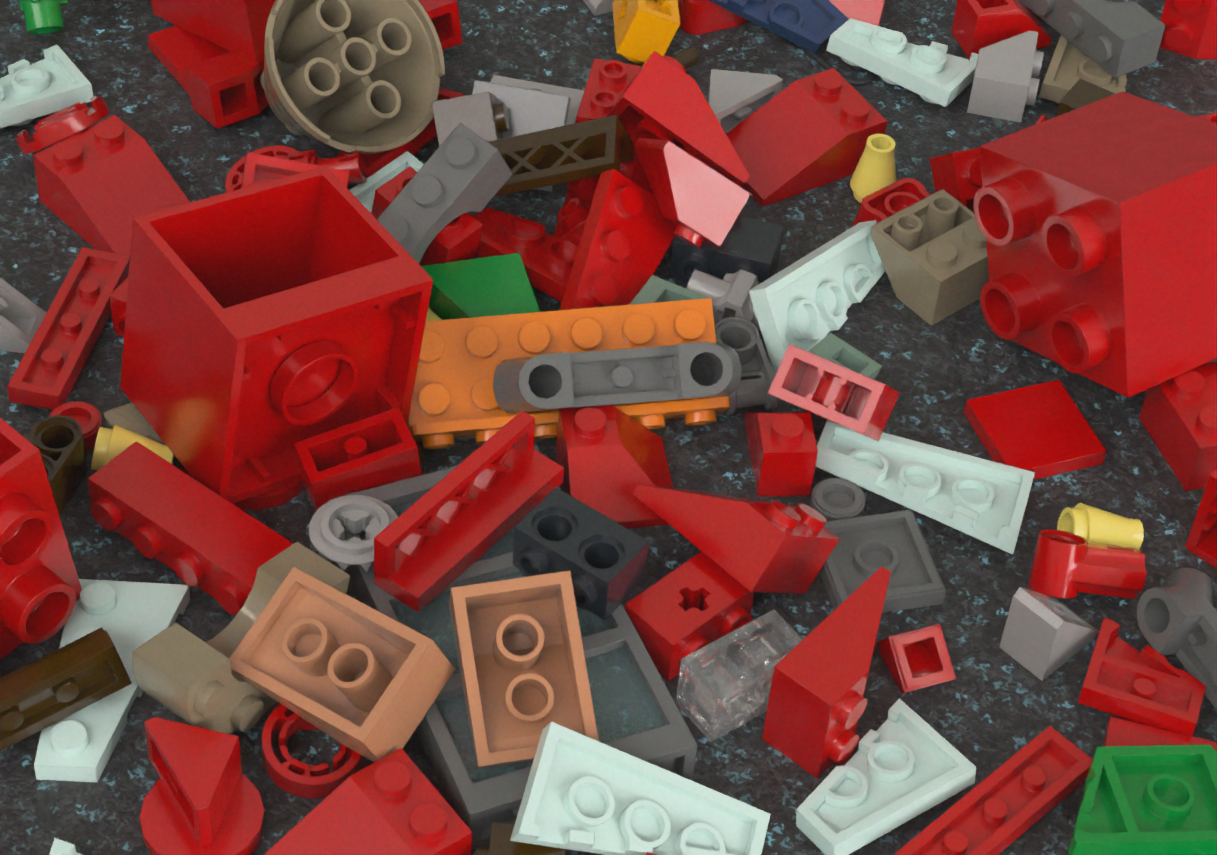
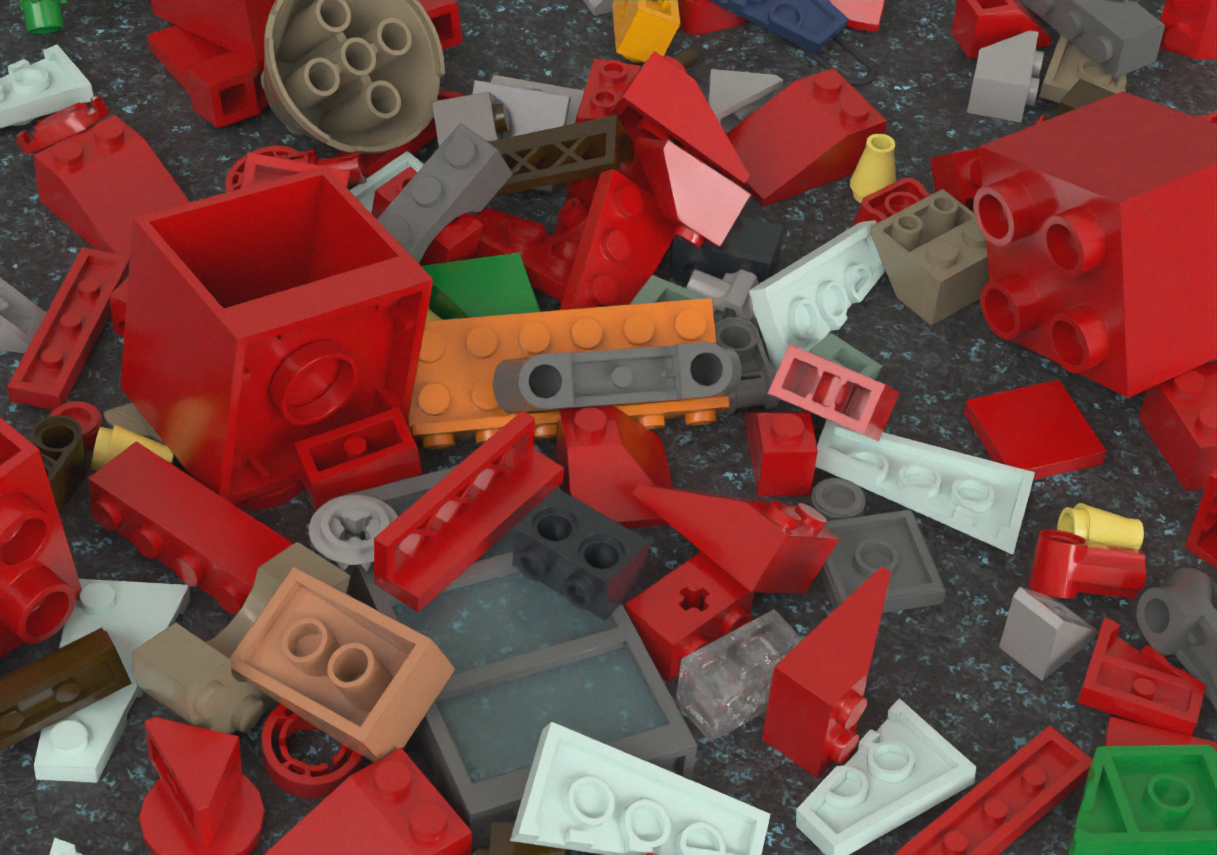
(520, 664): nougat slope -> none
(917, 658): red slope -> none
(918, 68): light aqua wing -> none

